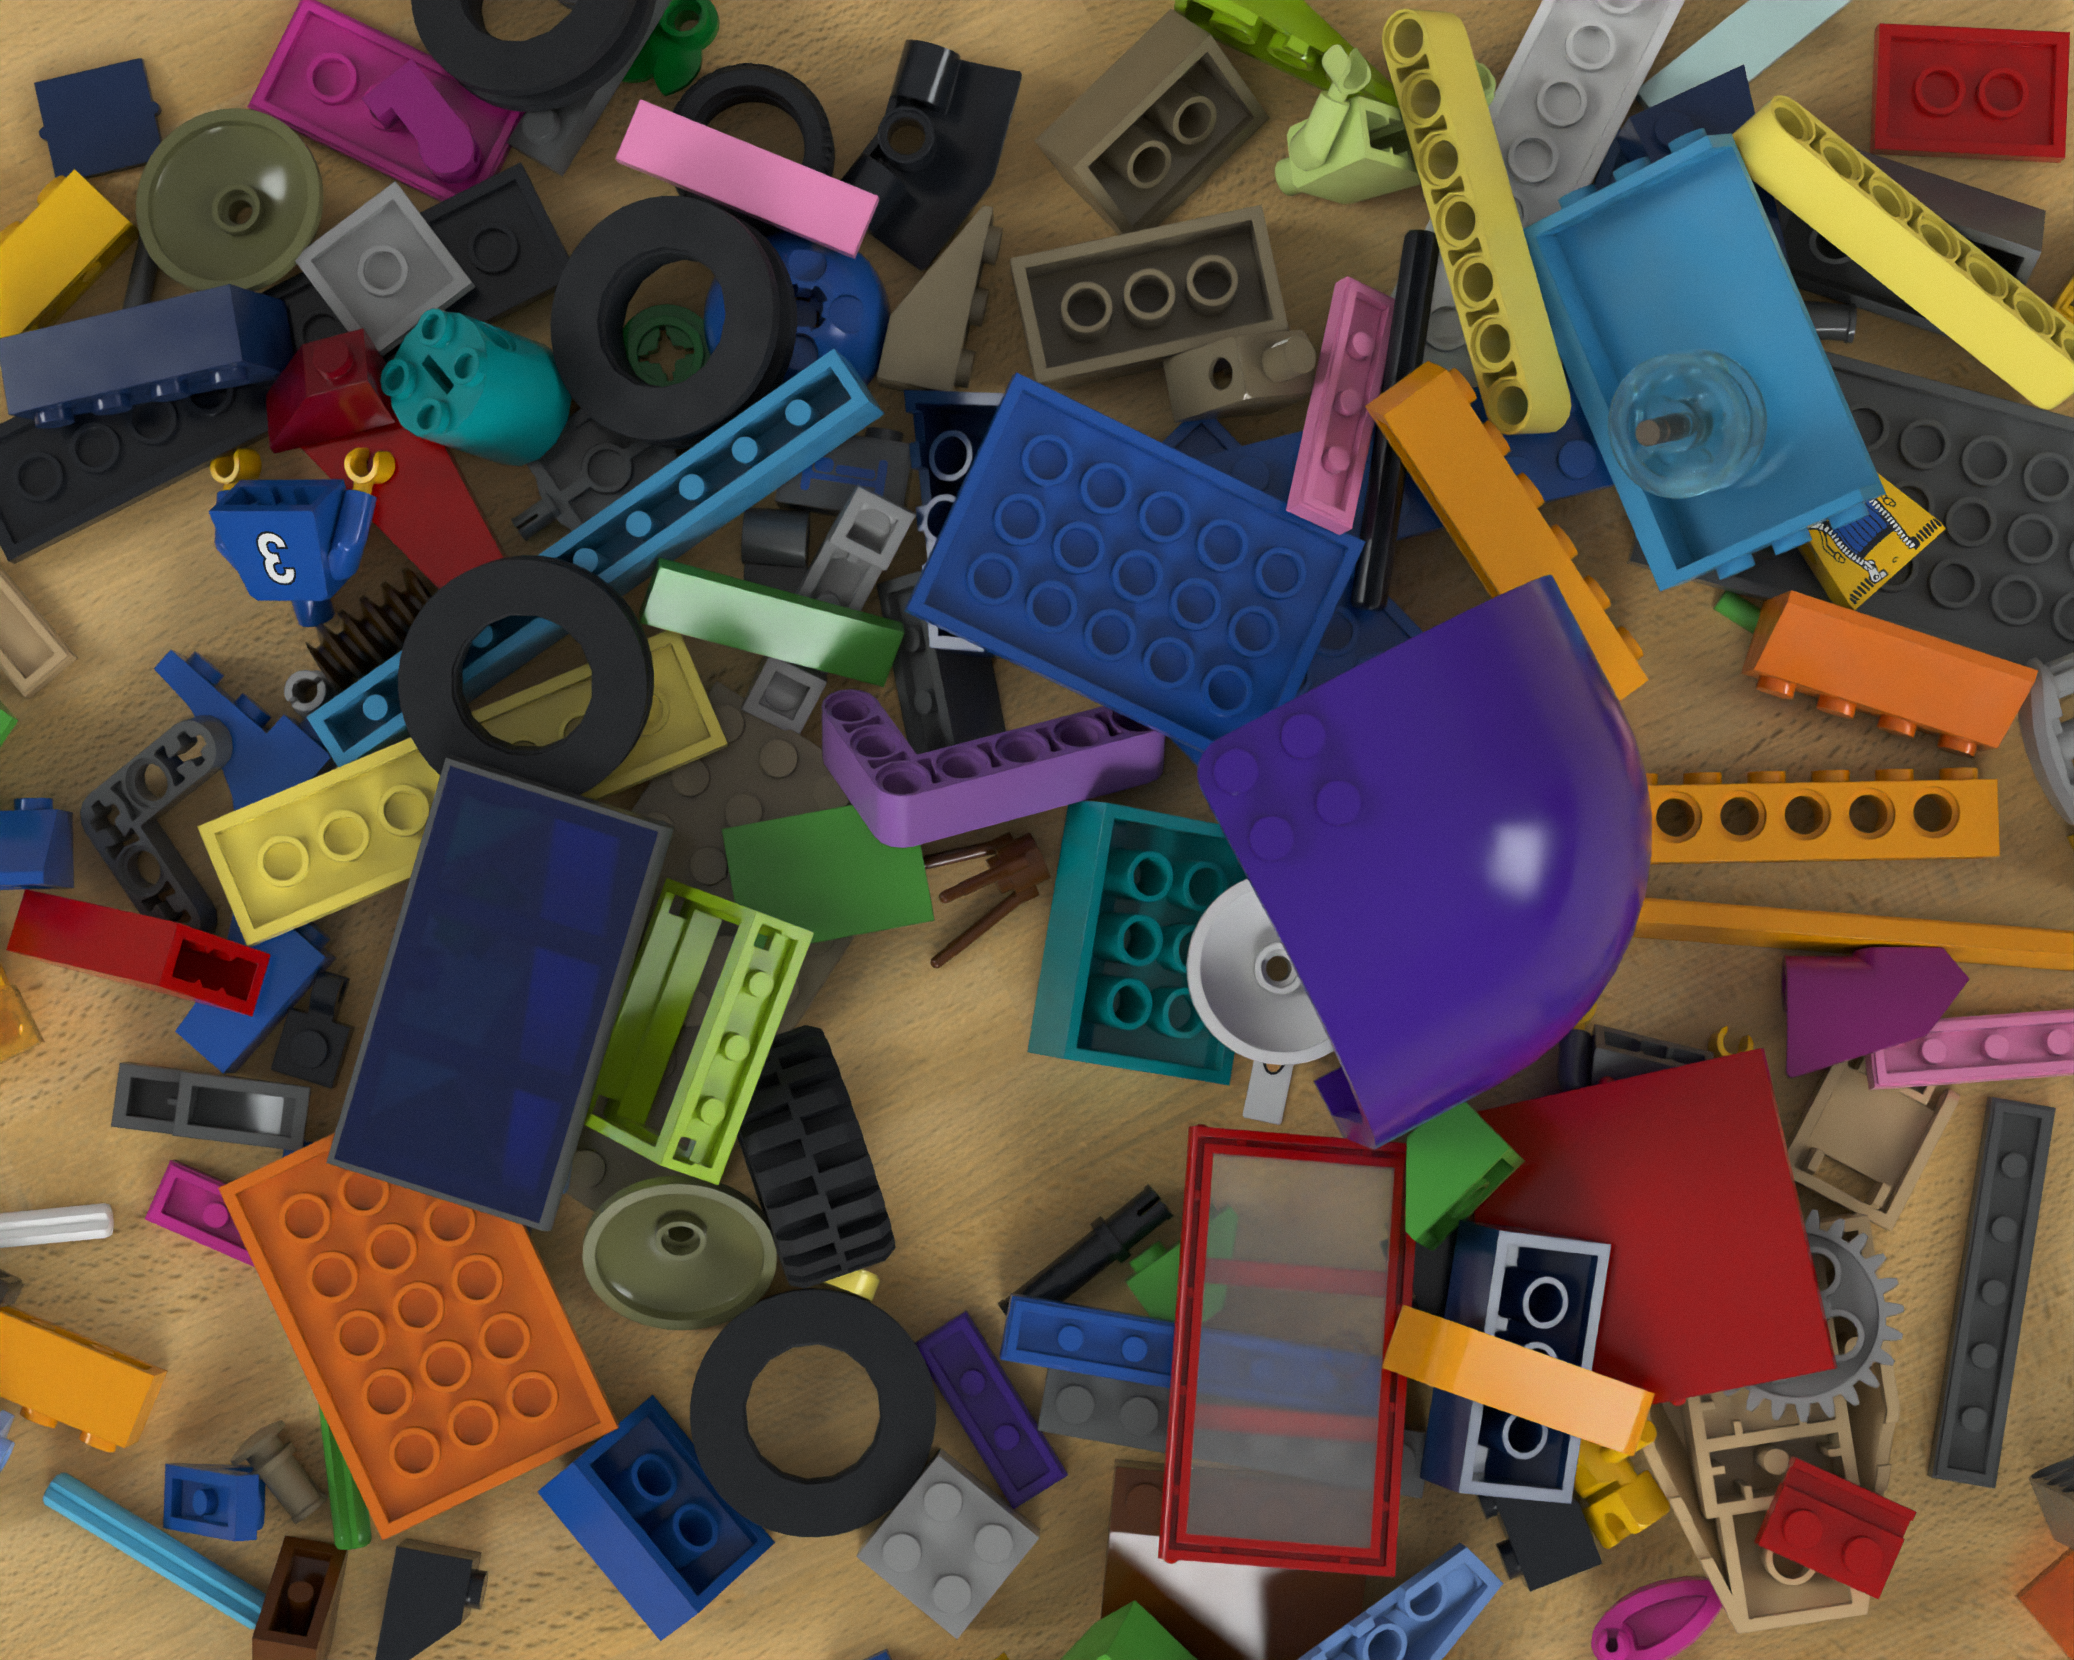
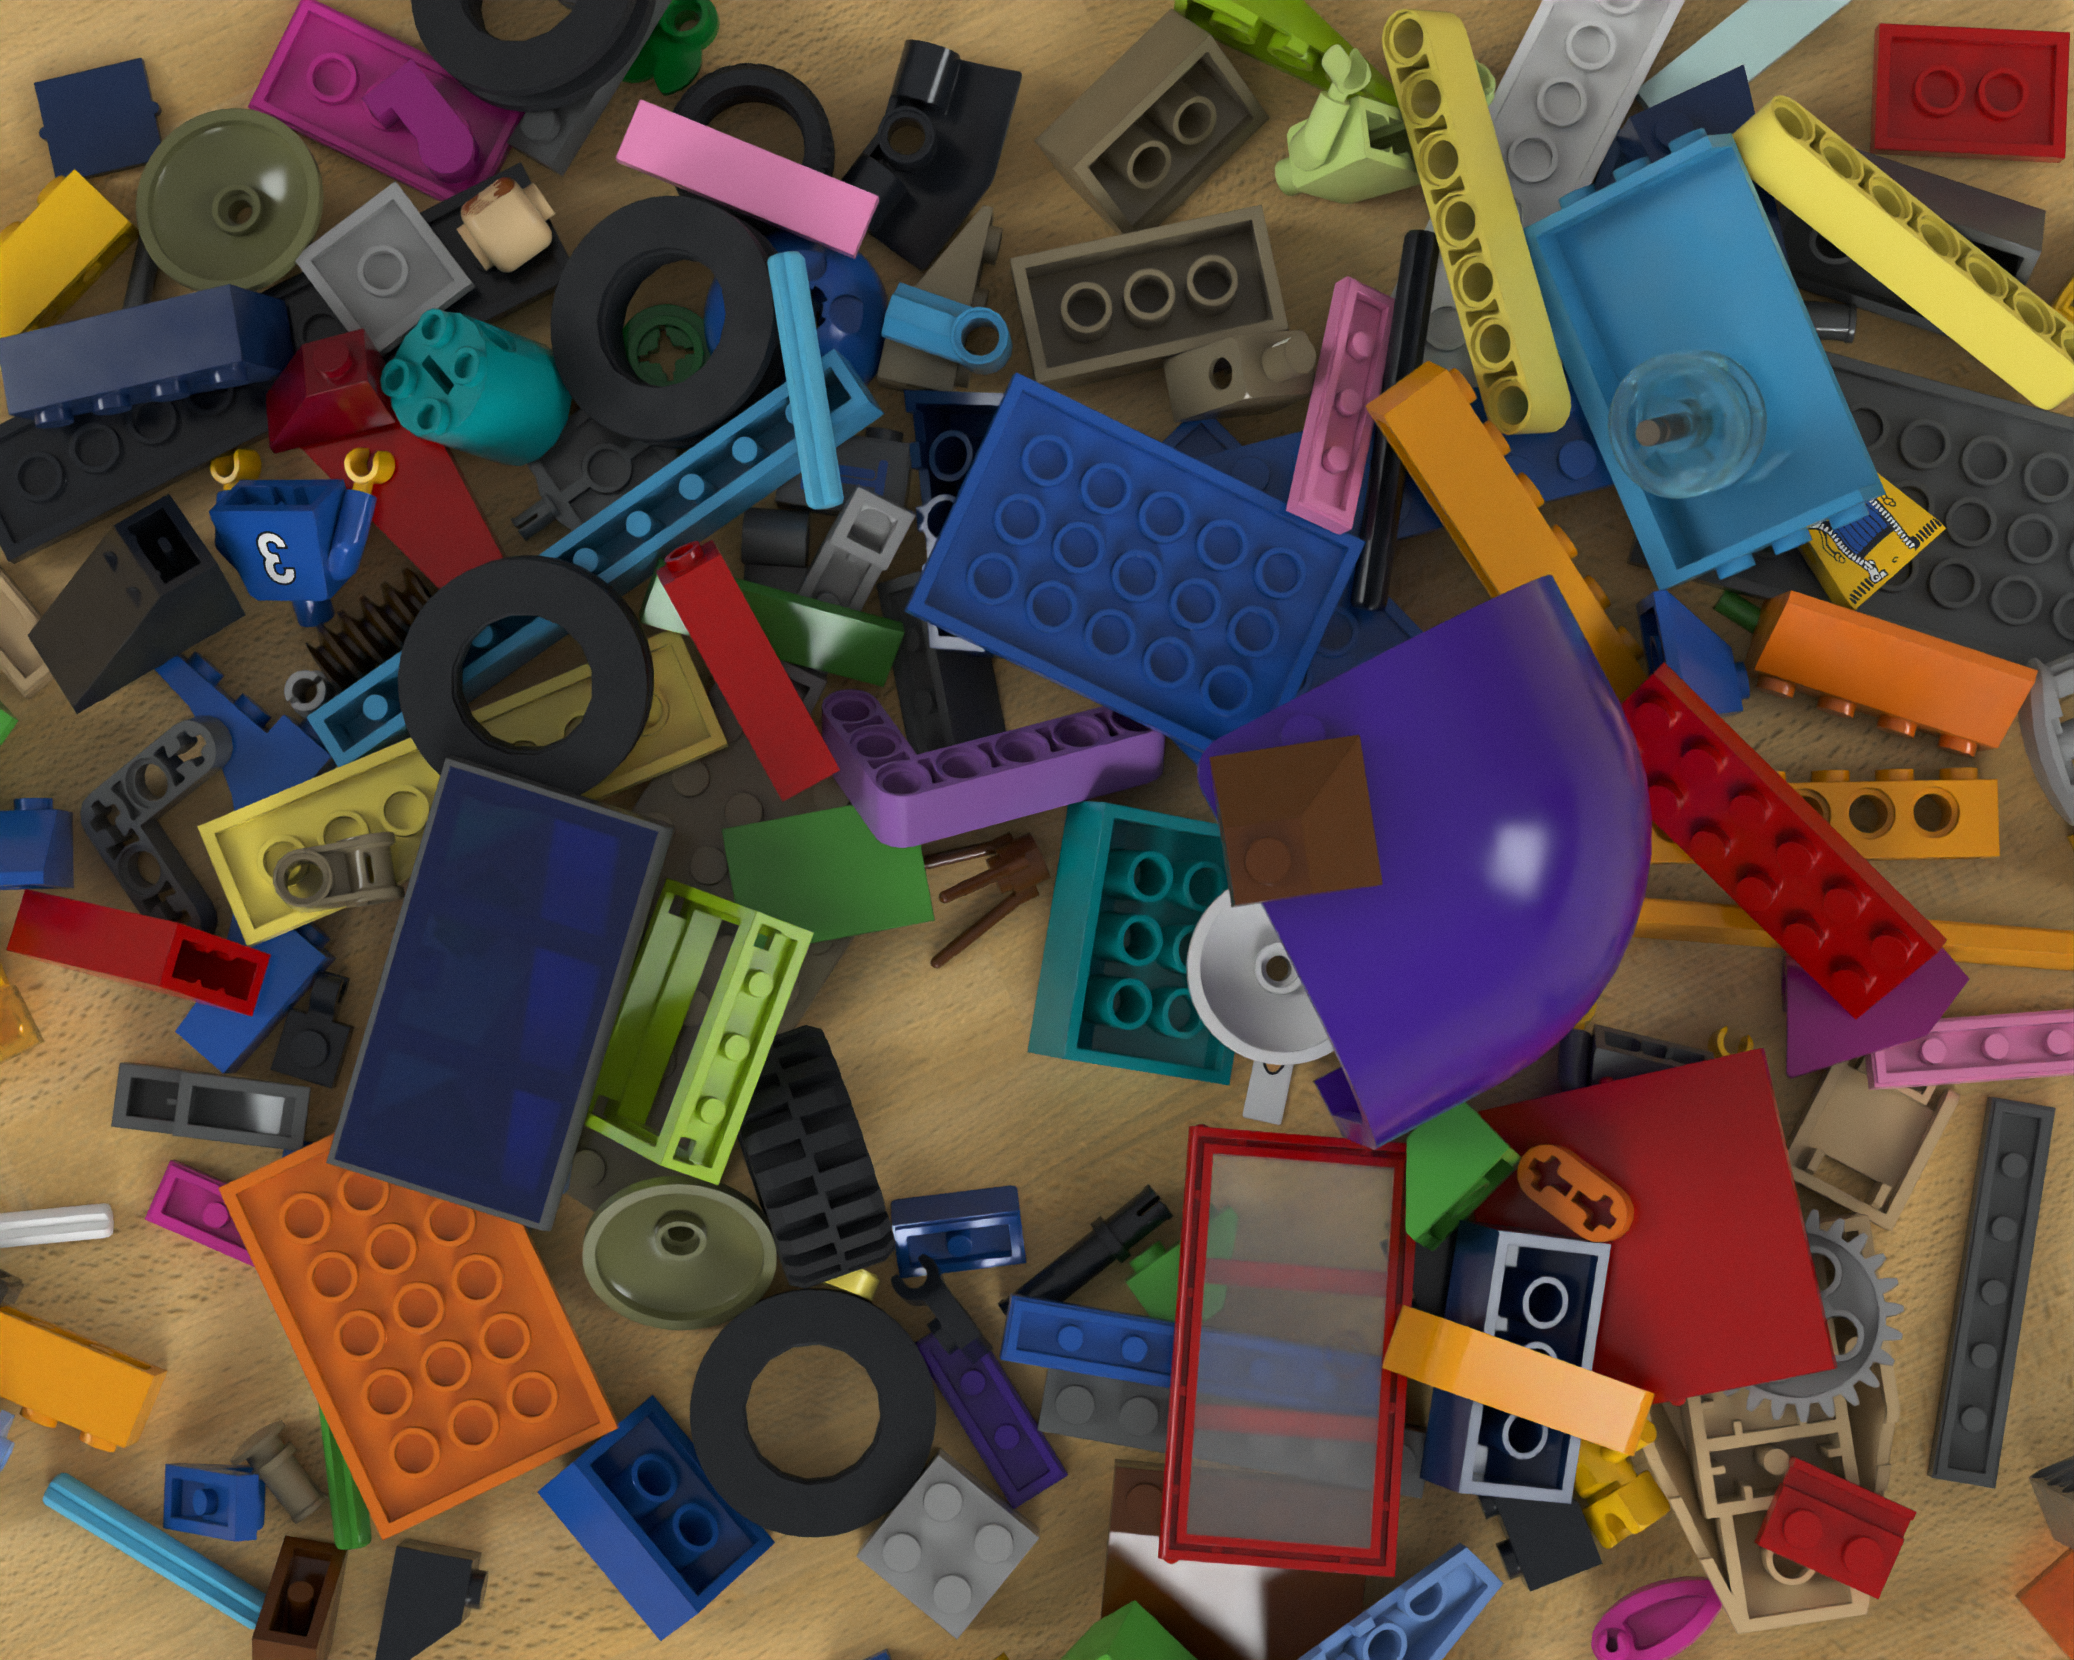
(133, 605): none -> black slope
(344, 873): none -> dark tan piece
(506, 224): none -> tan head
(746, 668): none -> red slope
(805, 380): none -> medium azure axle
(942, 328): none -> dark azure piece
(952, 1323): none -> black plate
(958, 1230): none -> blue slope
(1295, 821): none -> reddish brown slope
(1565, 1204): none -> orange beam
(1692, 651): none -> blue slope
(1773, 849): none -> red plate

